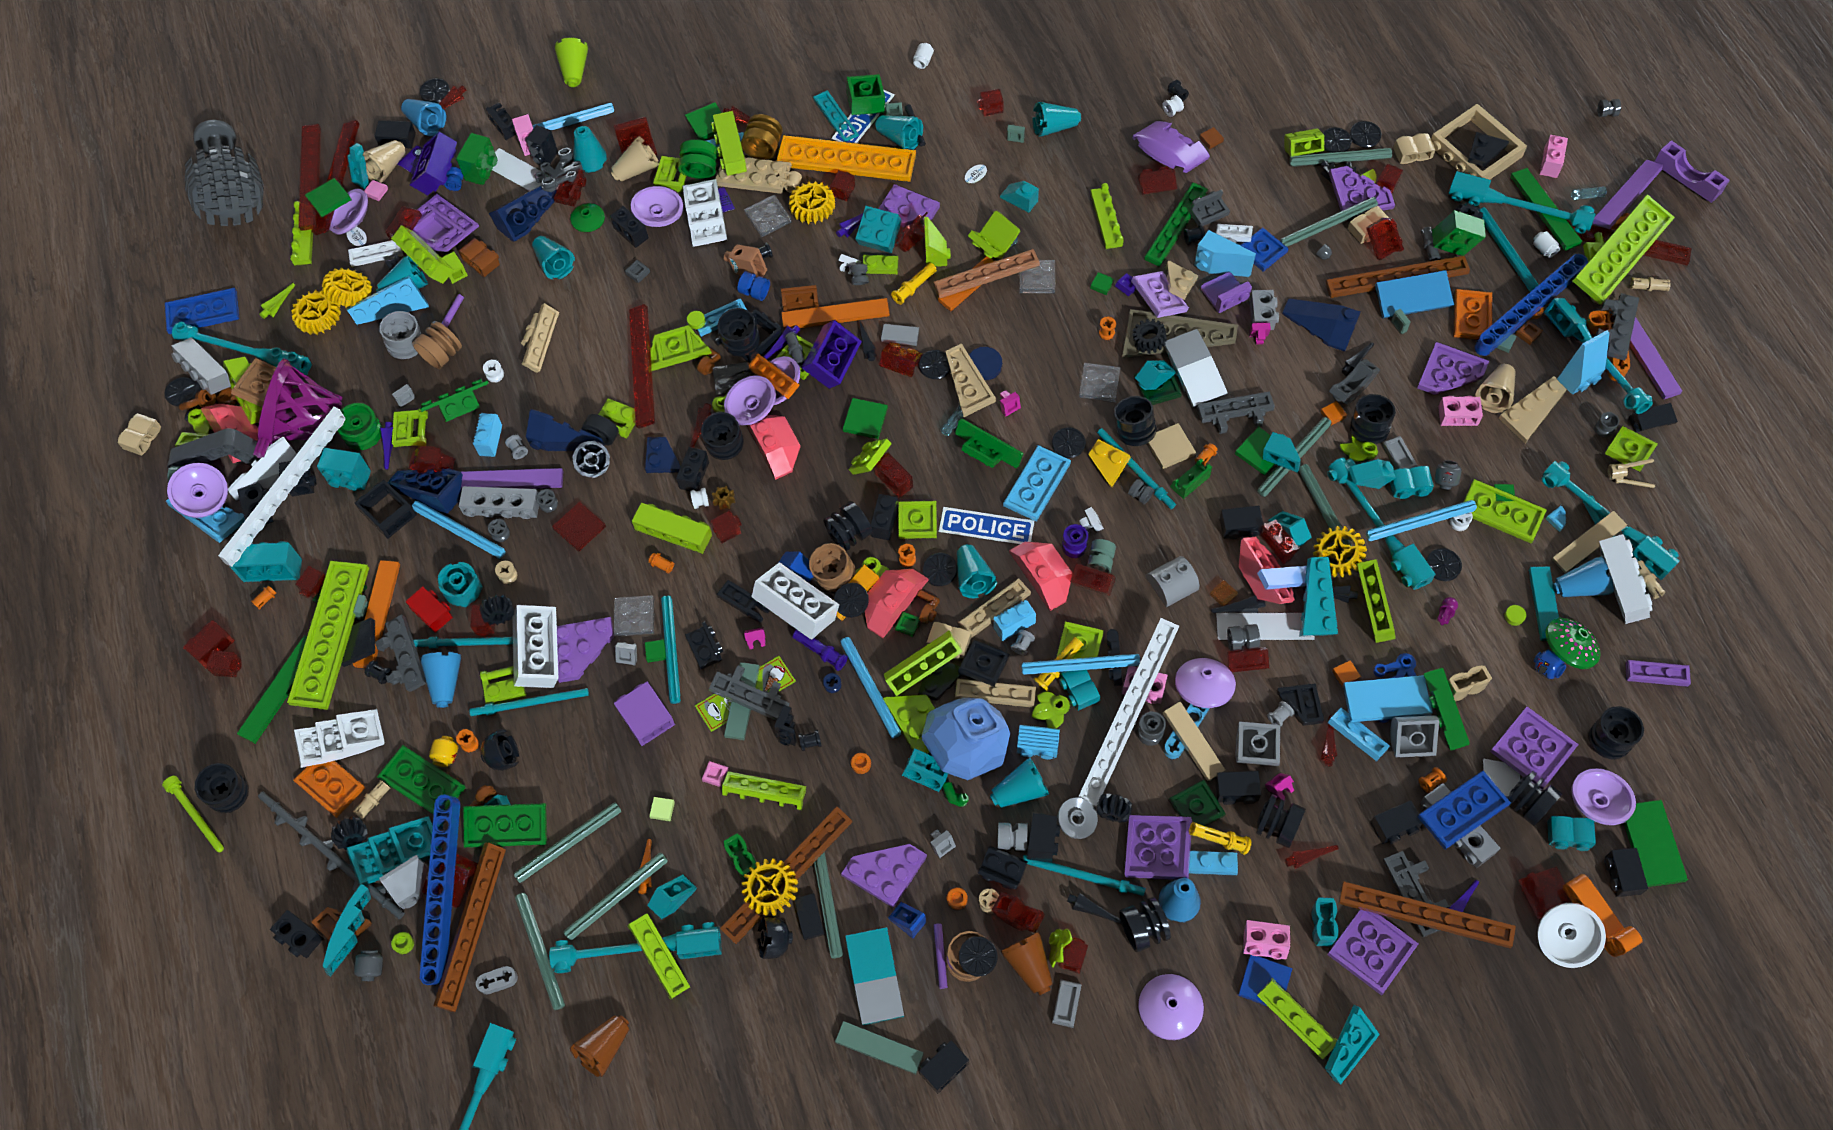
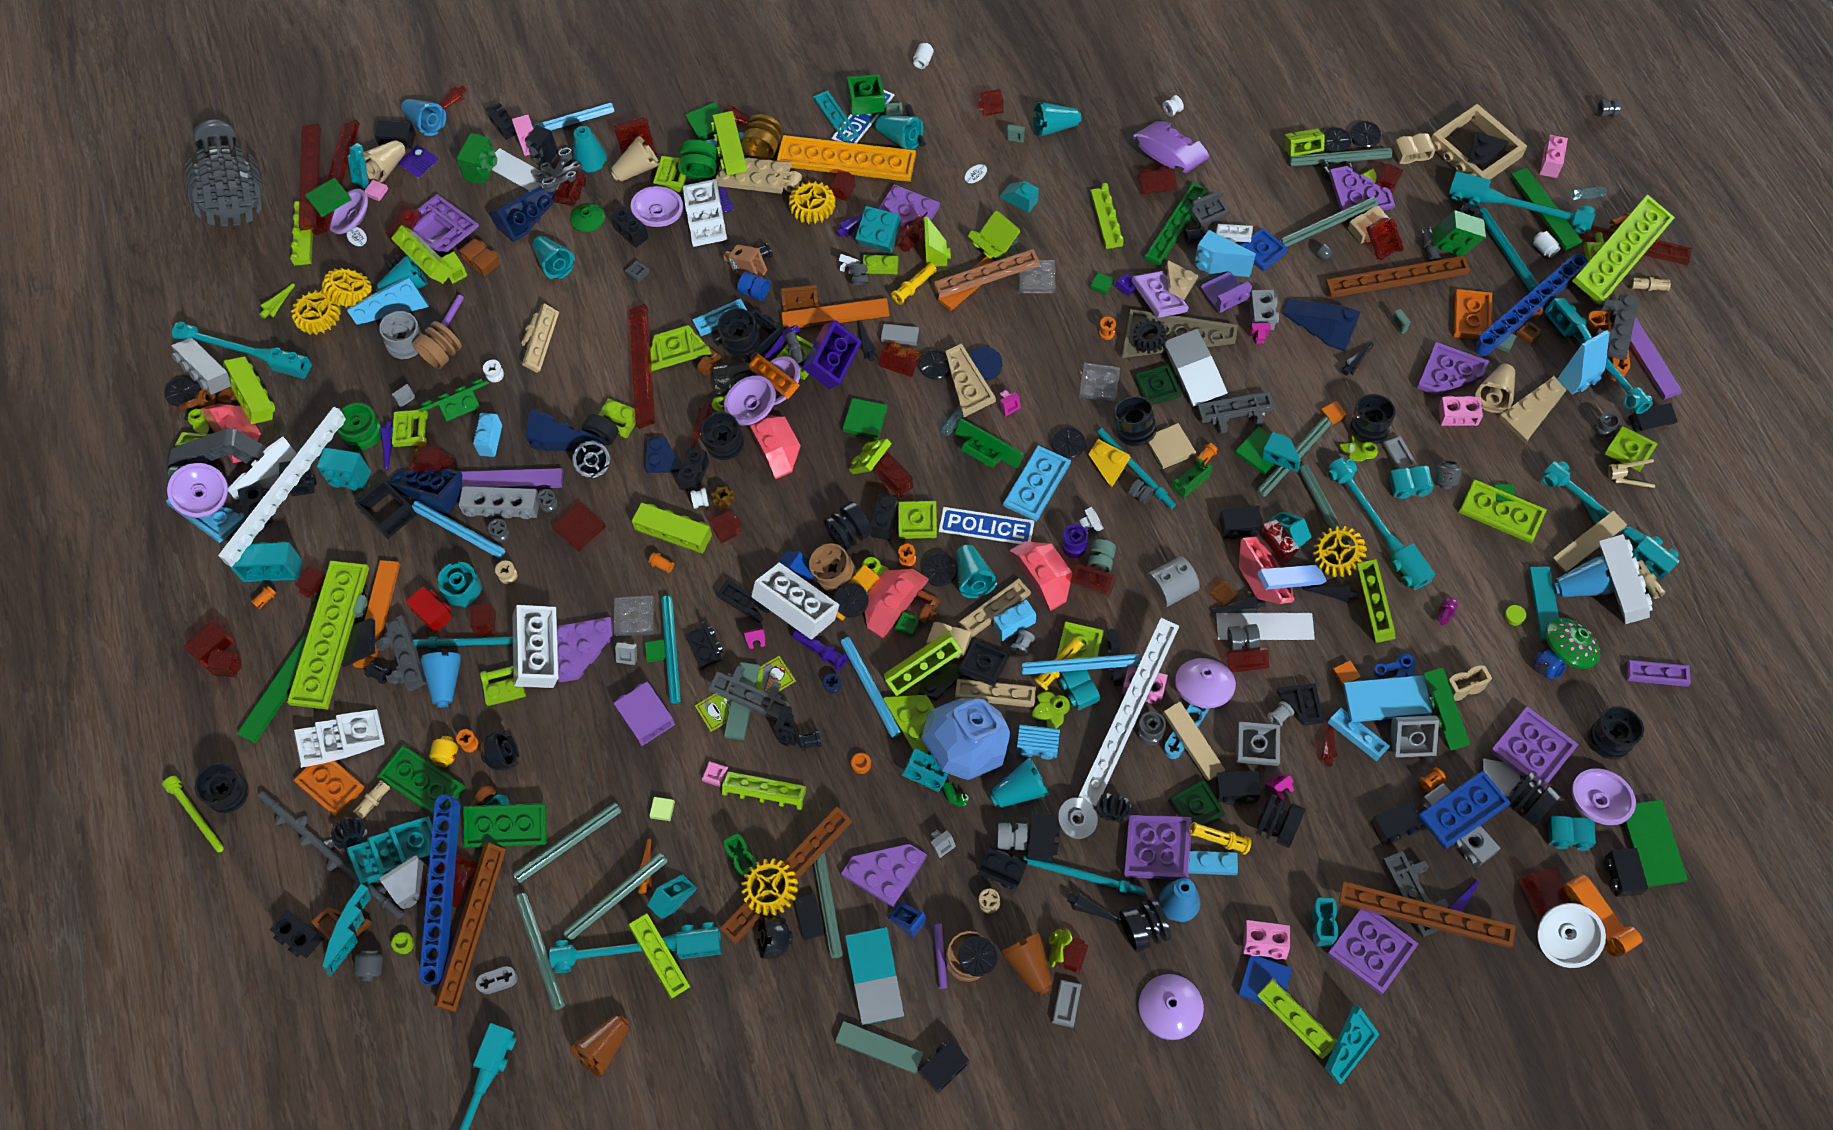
(139, 434): tan brick -> none
(203, 309): blue tile -> none
(254, 382): medium nougat tile -> none
(279, 399): magenta piece -> none
(374, 253): white tile -> none
(433, 163): dark purple brick -> none
(434, 90): black wheel -> none
(454, 179): blue wheel -> none
(491, 708): teal bar -> none
(496, 610): black gear -> none
(517, 448): light grey bush -> none
(571, 59): lime cone -> none
(696, 320): lime tile -> none
(767, 215): clear plate -> none
(957, 898): orange tile -> none
(1016, 914): clear red brick -> none
(1154, 374): teal slope -> none
(1178, 90): black bush -> none
(1211, 138): dark orange tile -> none
(1300, 858): clear red piece -> none
(1319, 605): teal wing -> none
(1355, 382): dark grey arch -> none
(1372, 473): teal slope -> none
(1414, 294): dark azure tile -> none
(1421, 520): medium azure axle -> none
(1445, 564): black wheel -> none
(1461, 526): white wheel -> none
(1557, 518): medium azure tile -> none
(1627, 194): medium lavender tile -> none
(1675, 163): medium lavender arch -> none

